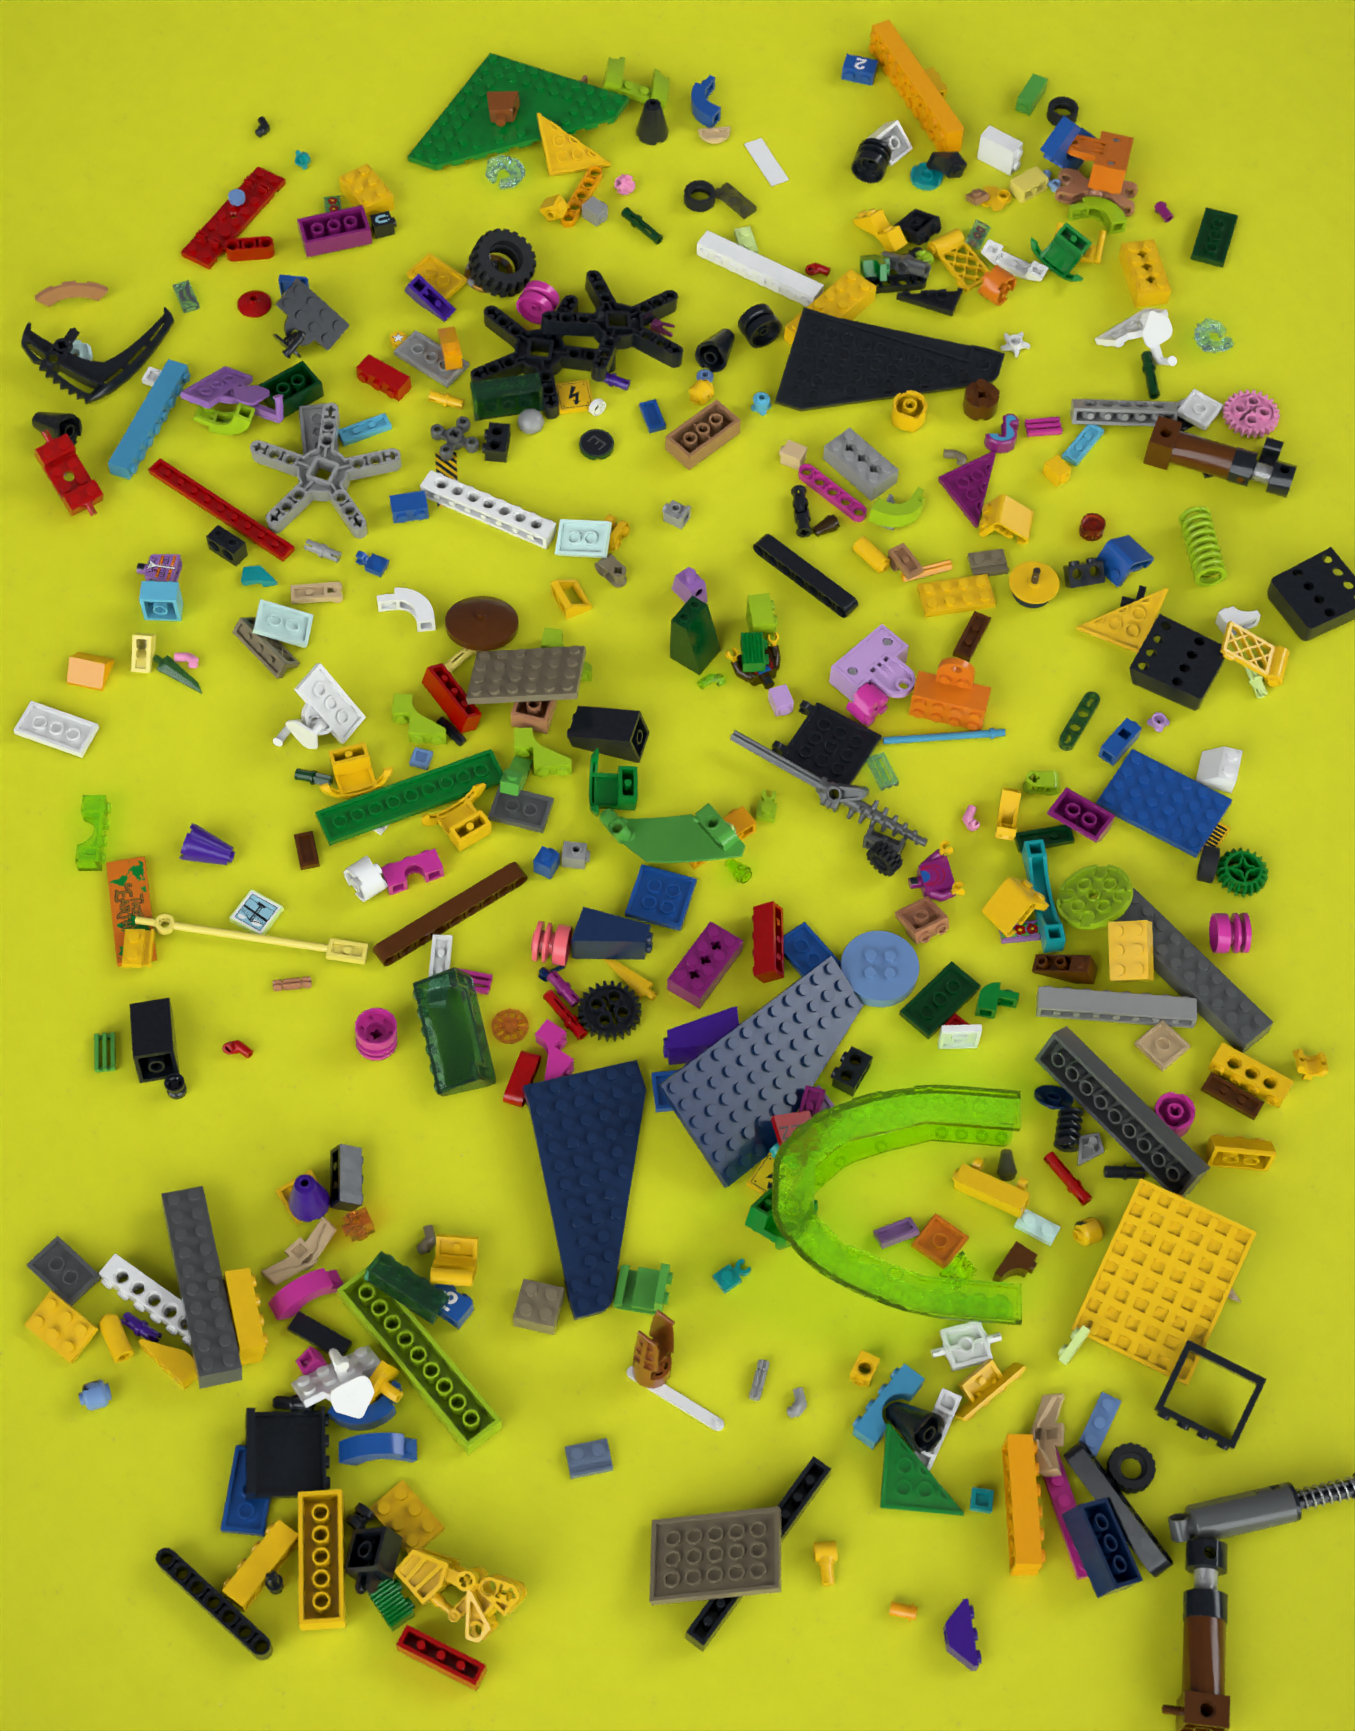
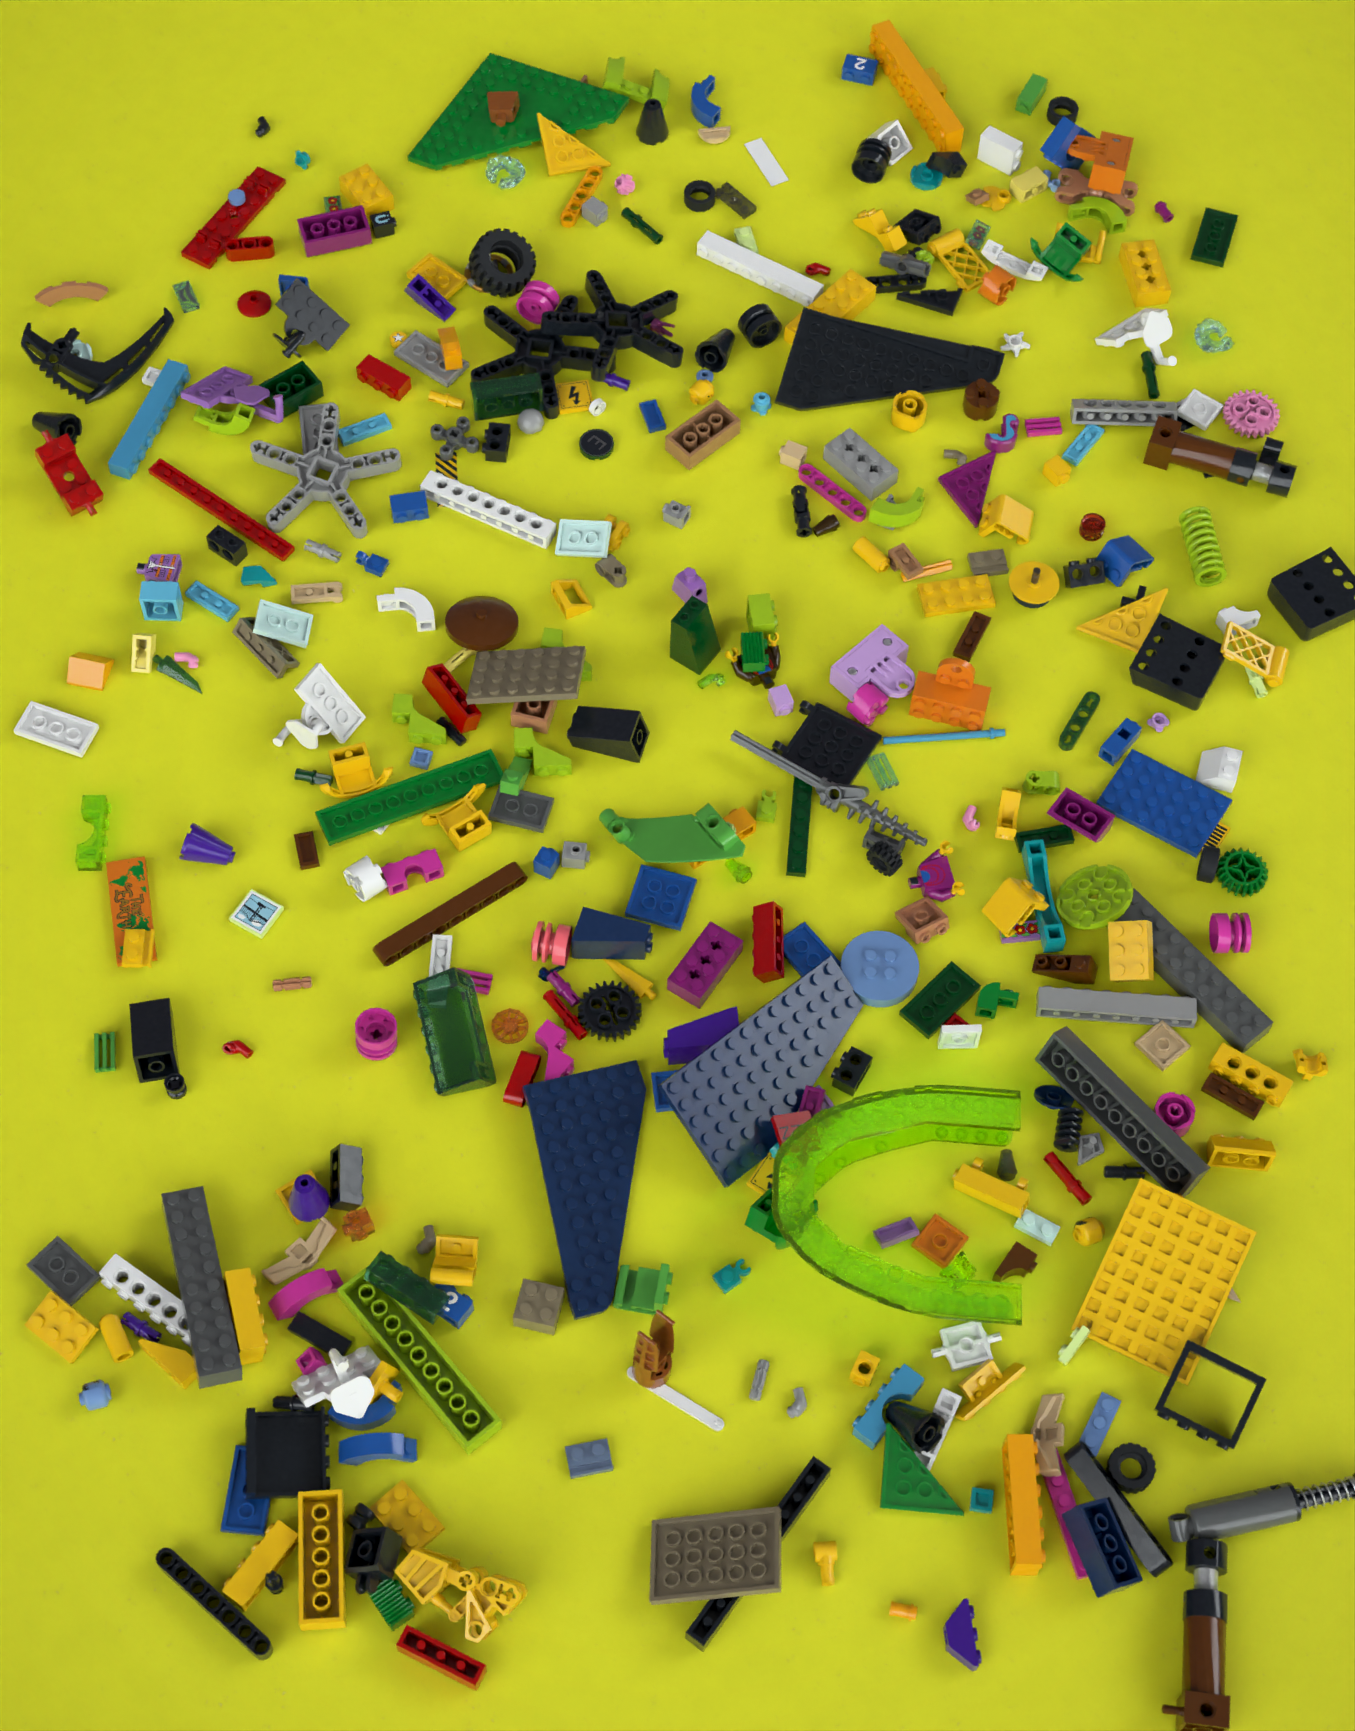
(211, 601): none -> medium azure tile
(336, 949): light yellow bar -> none
(554, 208): yellow brick -> none
(612, 789): green piece -> none
(799, 828): none -> dark green plate
(805, 575): black beam -> none
(875, 266): green brick -> none

